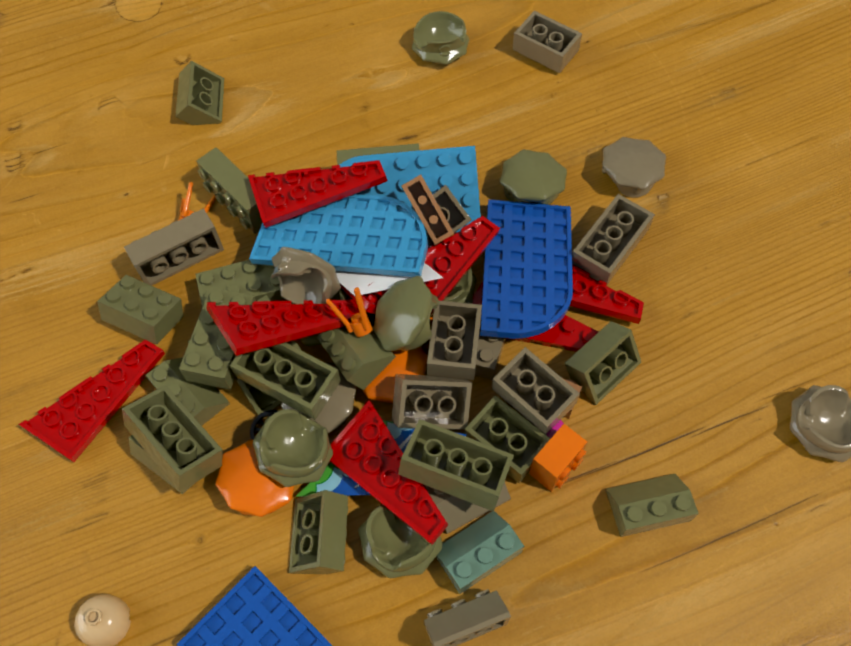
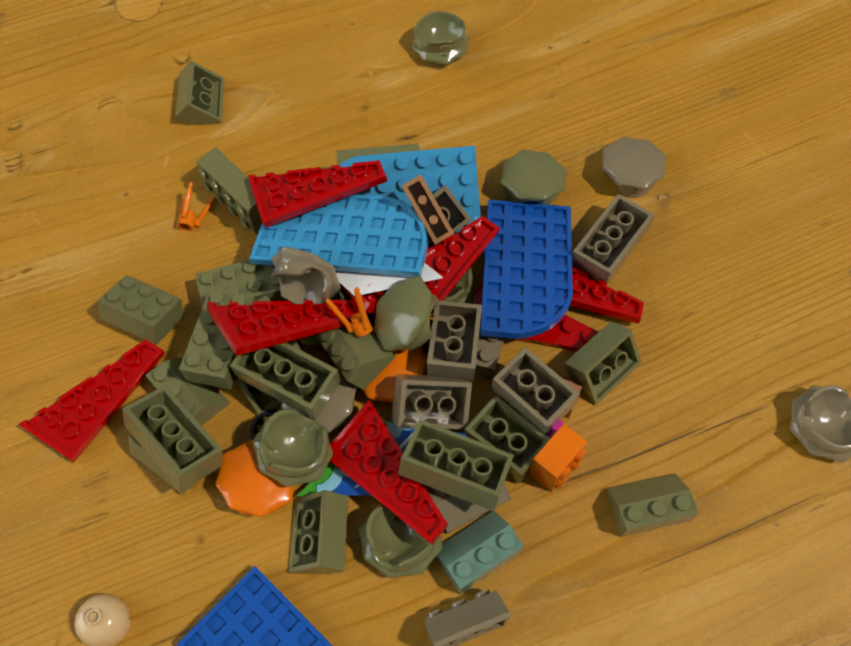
(174, 247): dark tan brick -> none
(546, 41): dark tan brick -> none

